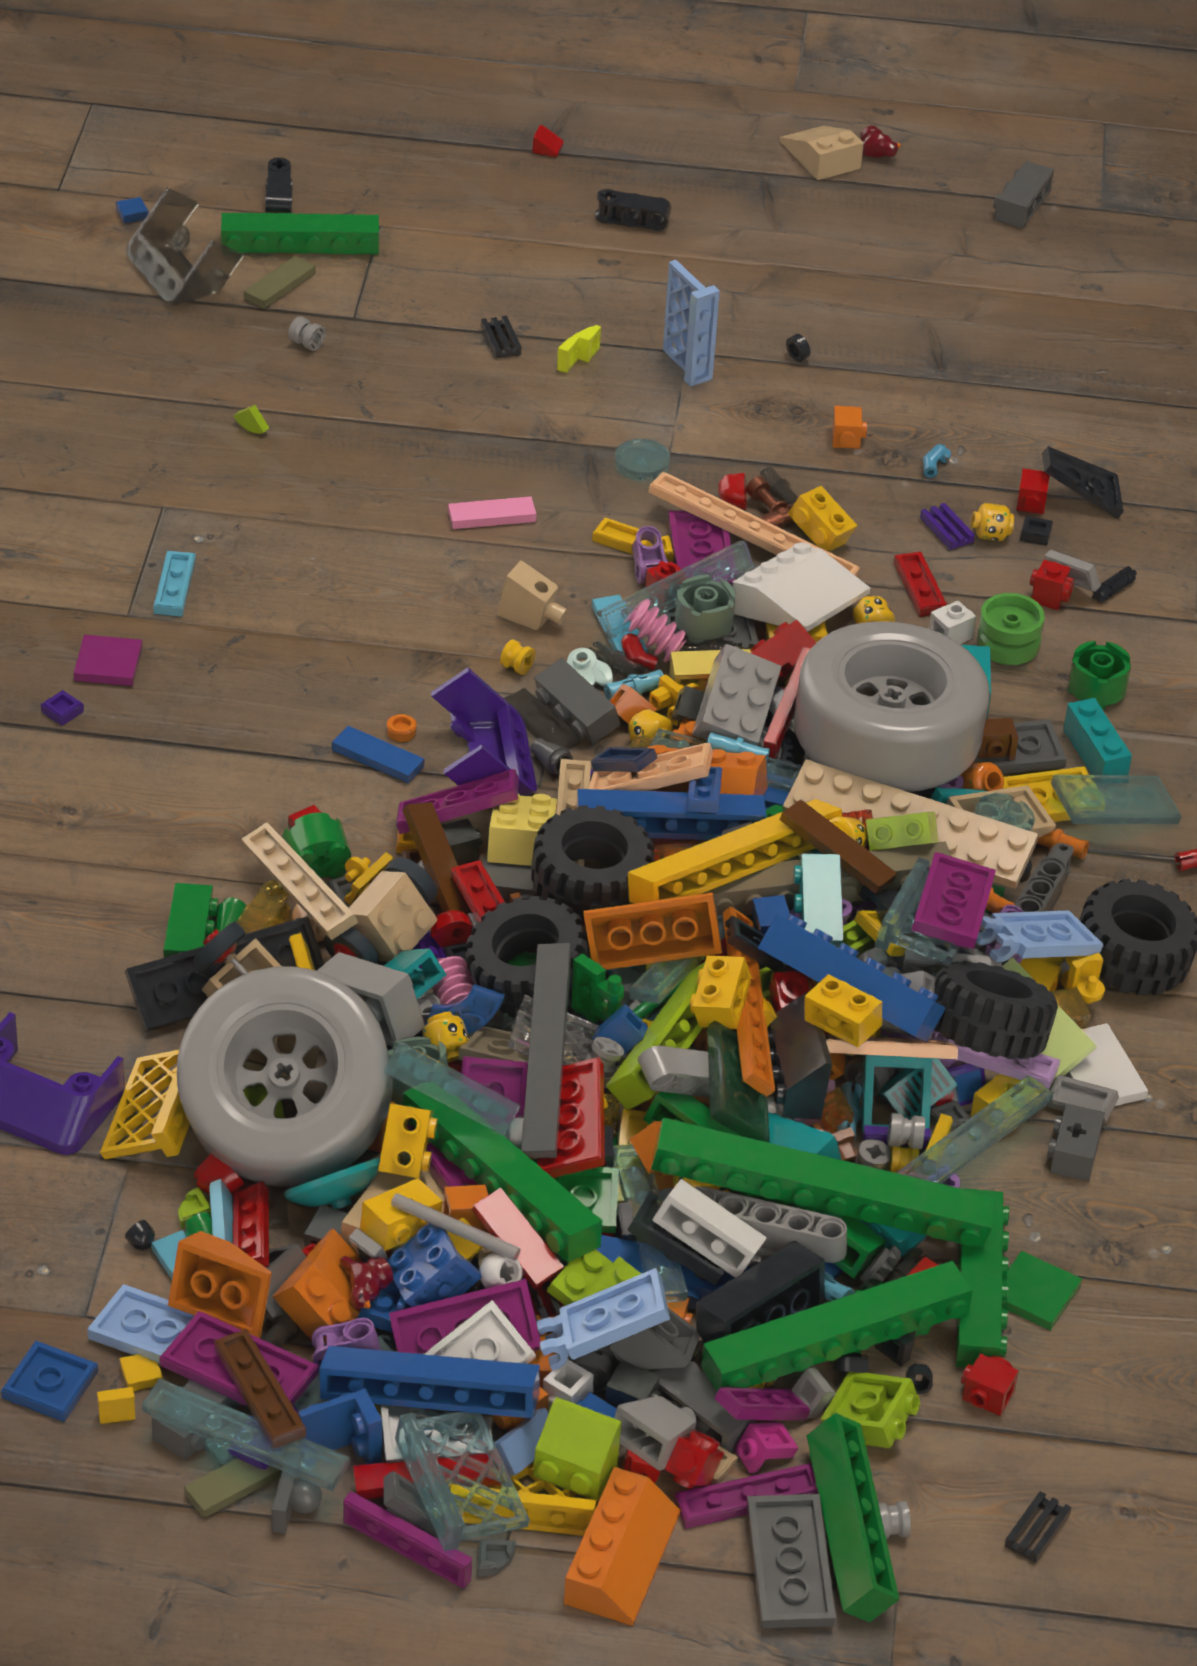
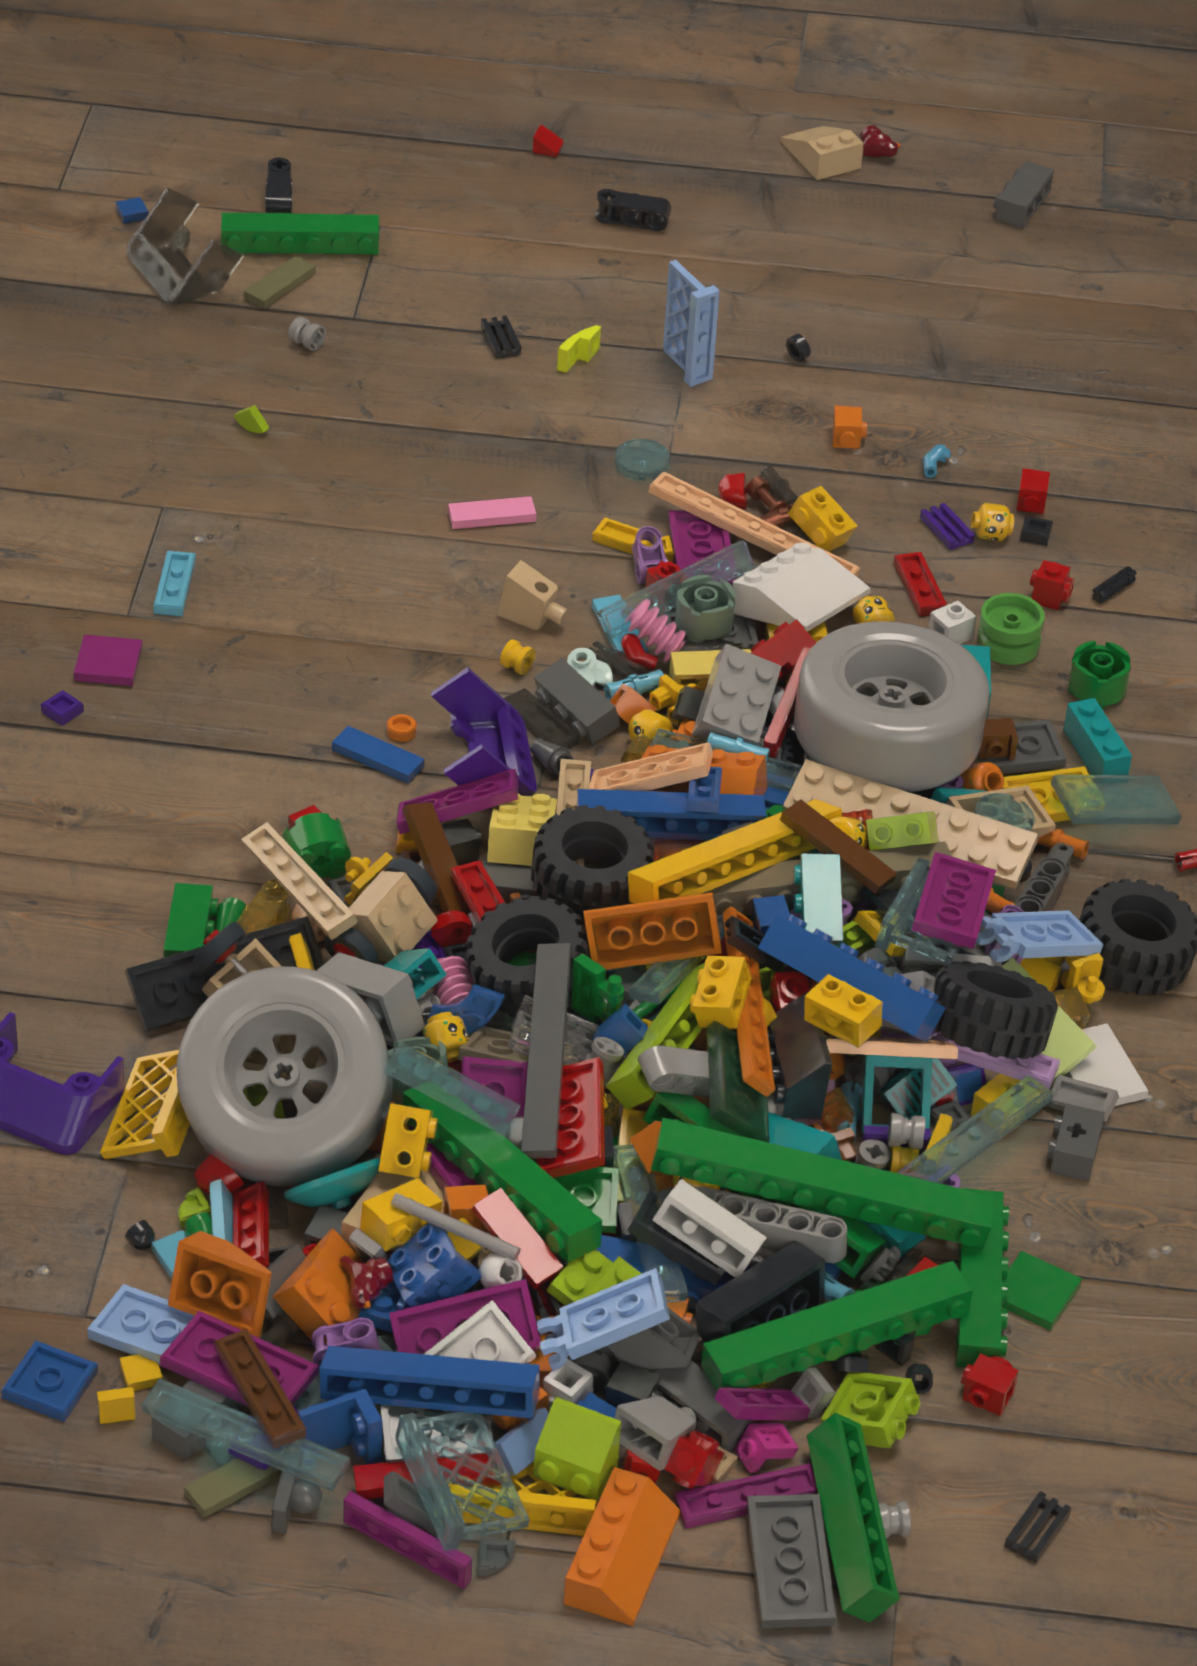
(623, 759): dark blue tile -> none
(1083, 572): light grey tile -> none
(1086, 479): black wing -> none

